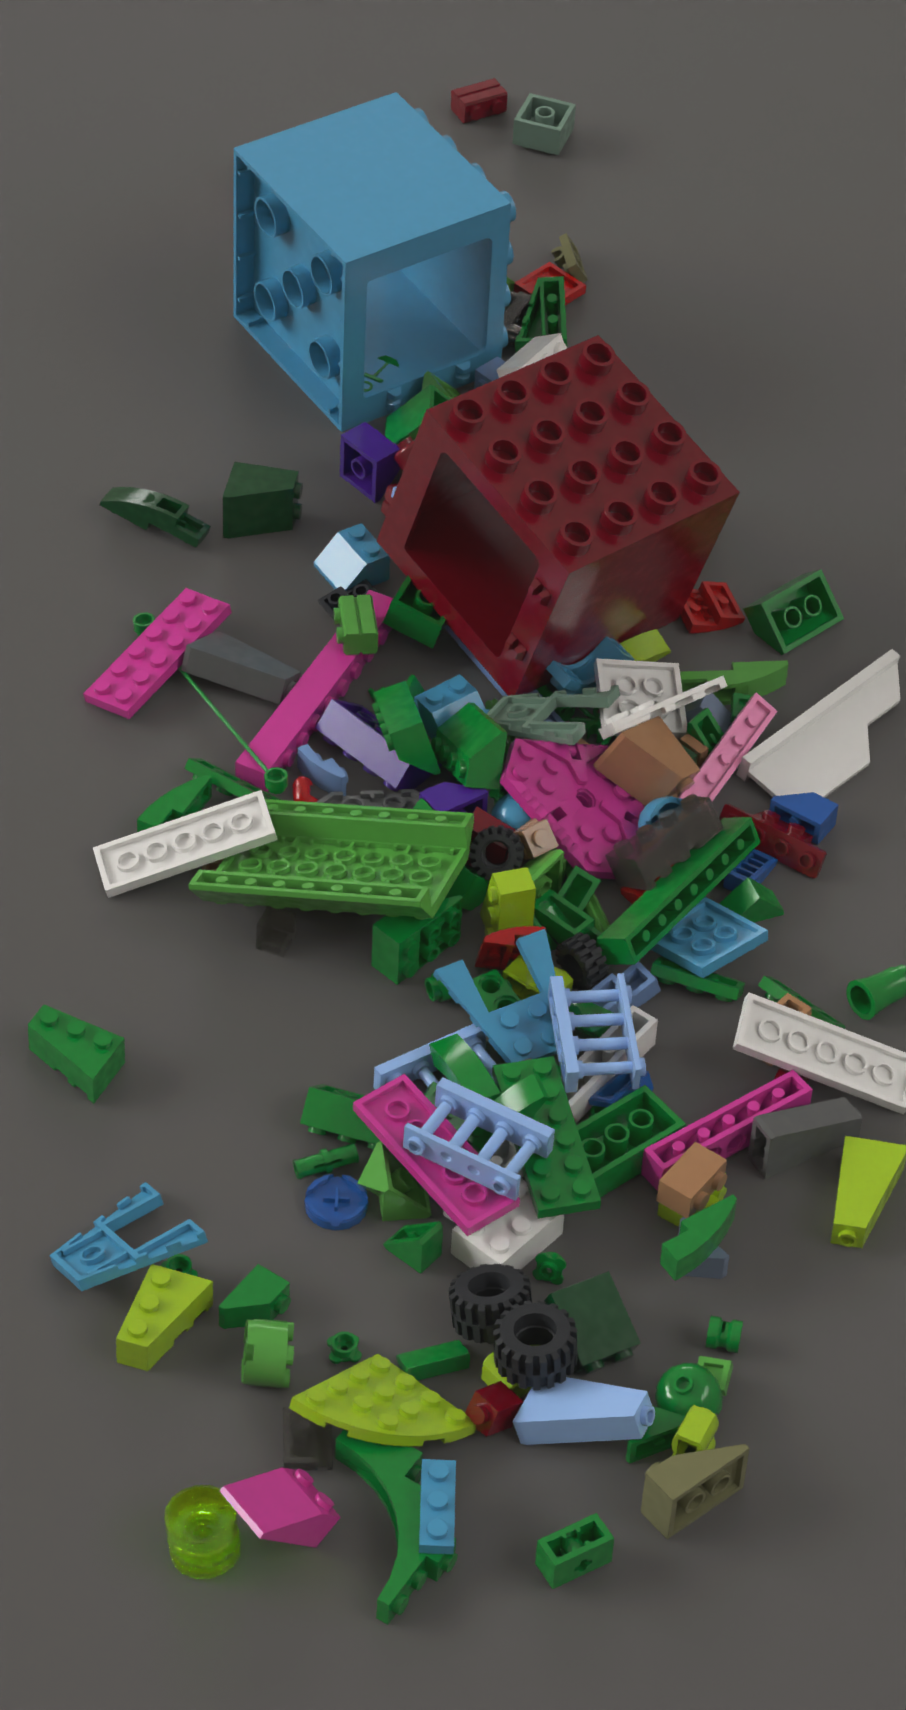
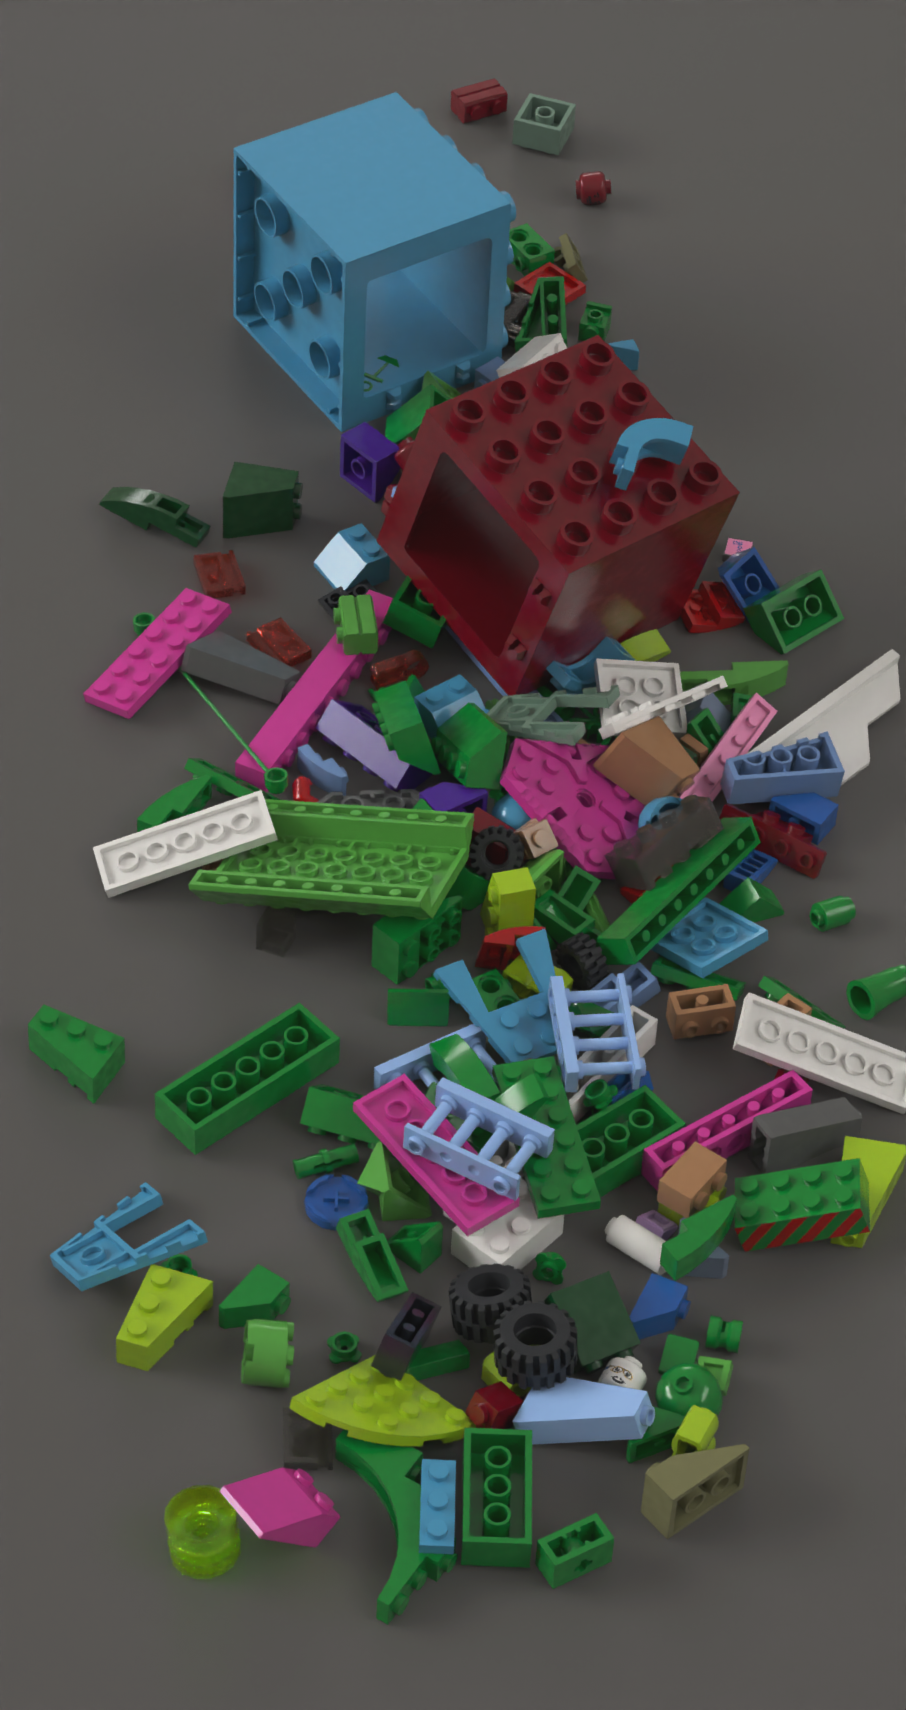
(219, 574): none -> clear red plate
(247, 1078): none -> green brick
(280, 642): none -> clear red plate
(371, 1255): none -> green slope
(395, 669): none -> clear red piece
(406, 1336): none -> black brick
(418, 1007): none -> green slope
(496, 1497): none -> green brick
(529, 249): none -> green brick
(593, 188): none -> dark red head
(595, 321): none -> green brick
(599, 1094): none -> green plate
(624, 1373): none -> white head
(627, 352): none -> dark azure slope
(635, 1242): none -> white brick
(649, 438): none -> dark azure arch
(657, 1224): none -> lavender slope
(659, 1306): none -> blue slope
(678, 1351): none -> green slope
(700, 1011): none -> medium nougat brick
(734, 546): none -> bright pink tile
(747, 577): none -> blue slope
(784, 771): none -> medium blue wedge
(802, 1205): none -> green brick
(832, 913): none -> green brick

